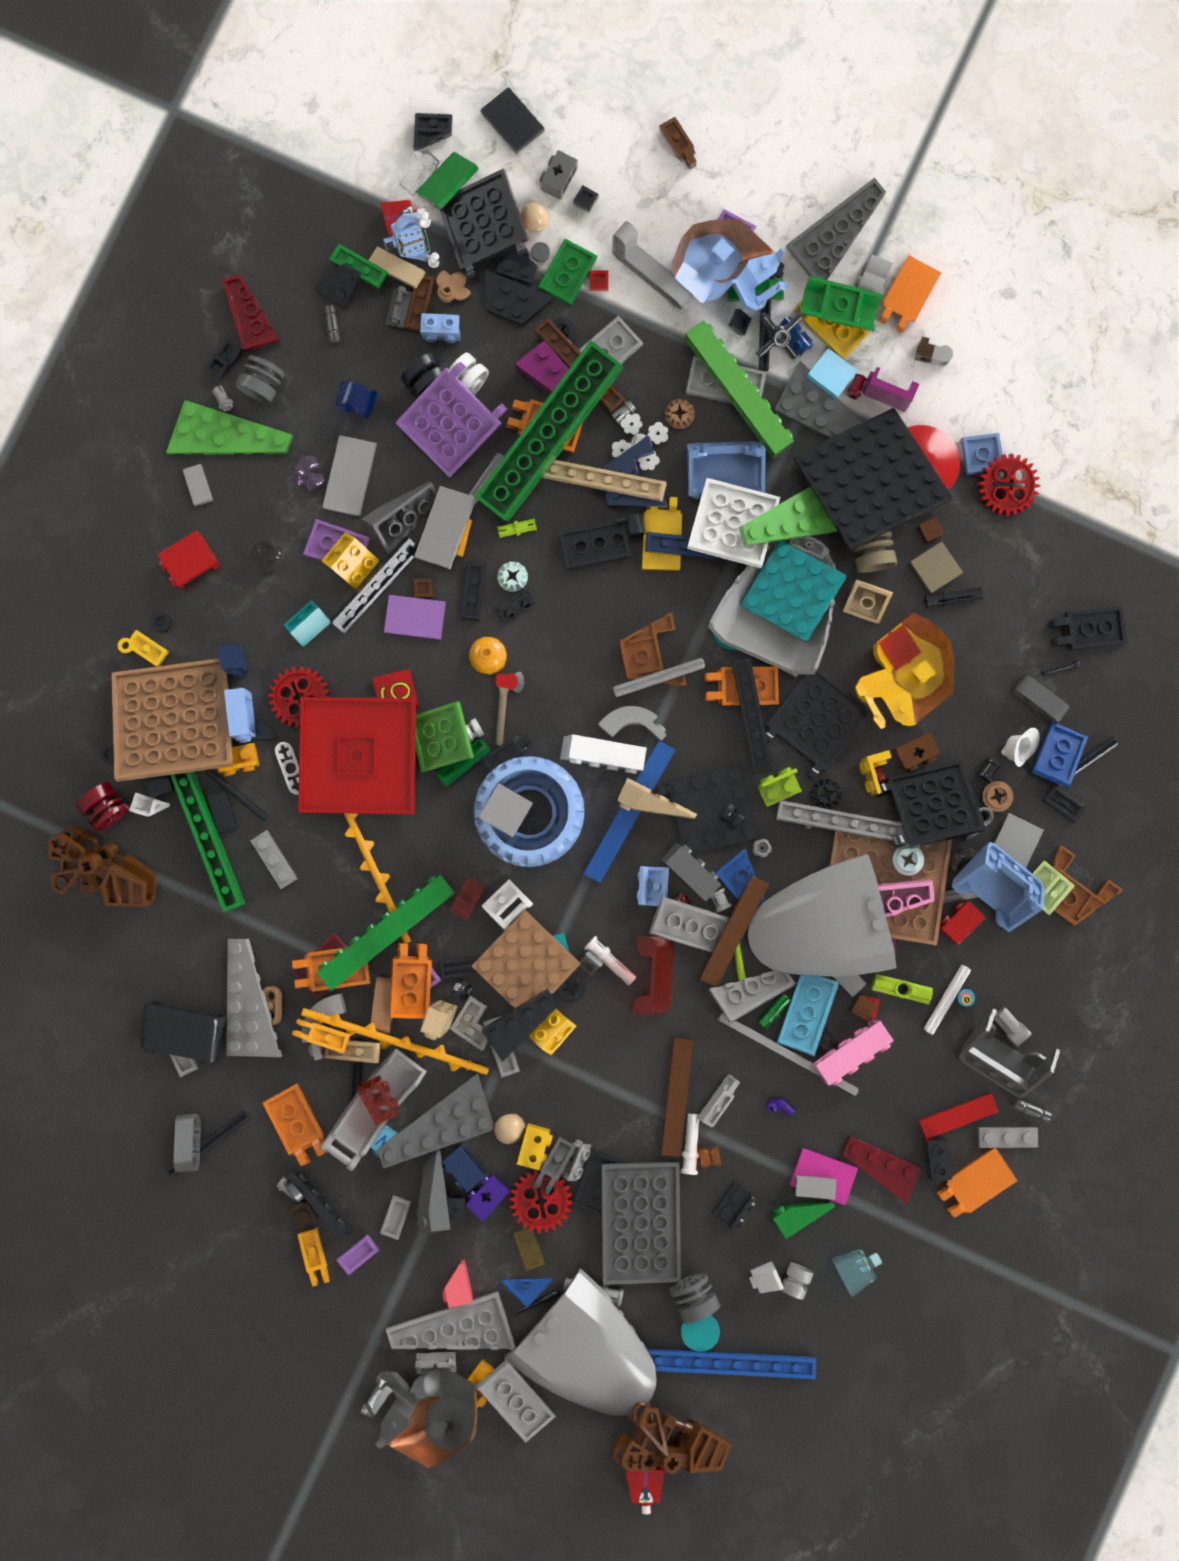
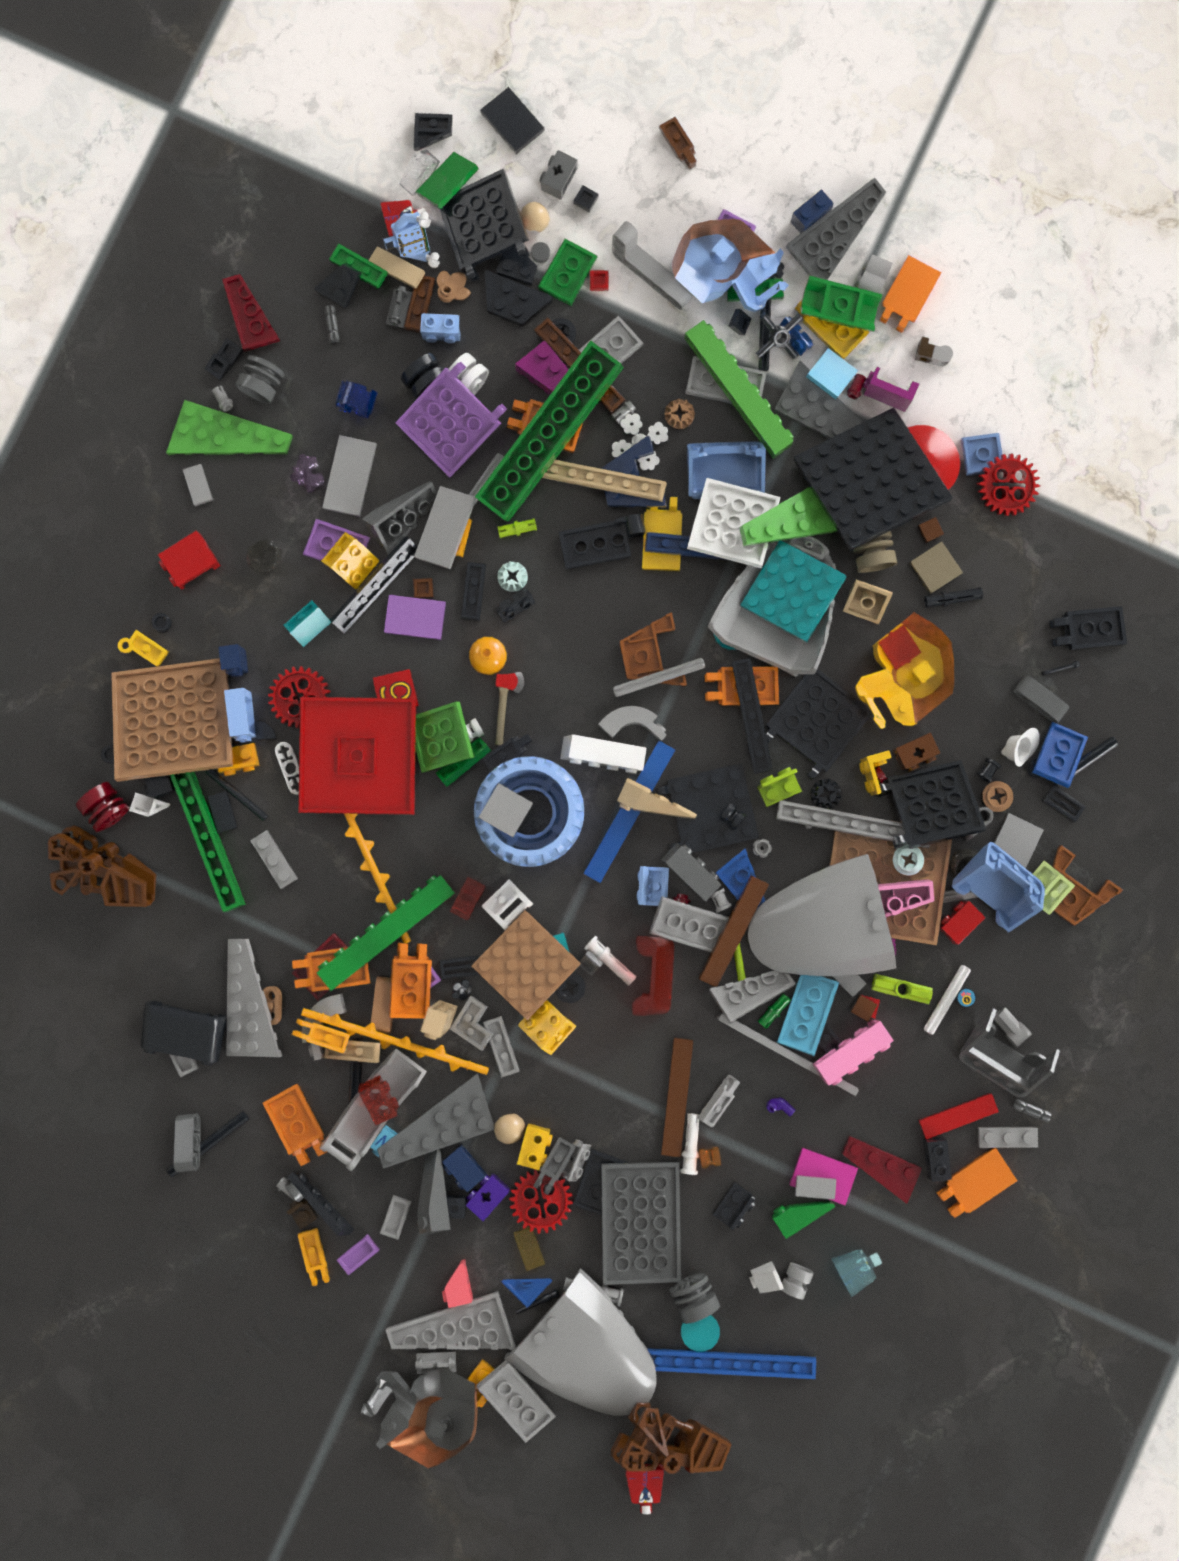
(515, 1026): black wing -> none
(811, 211): none -> dark blue brick

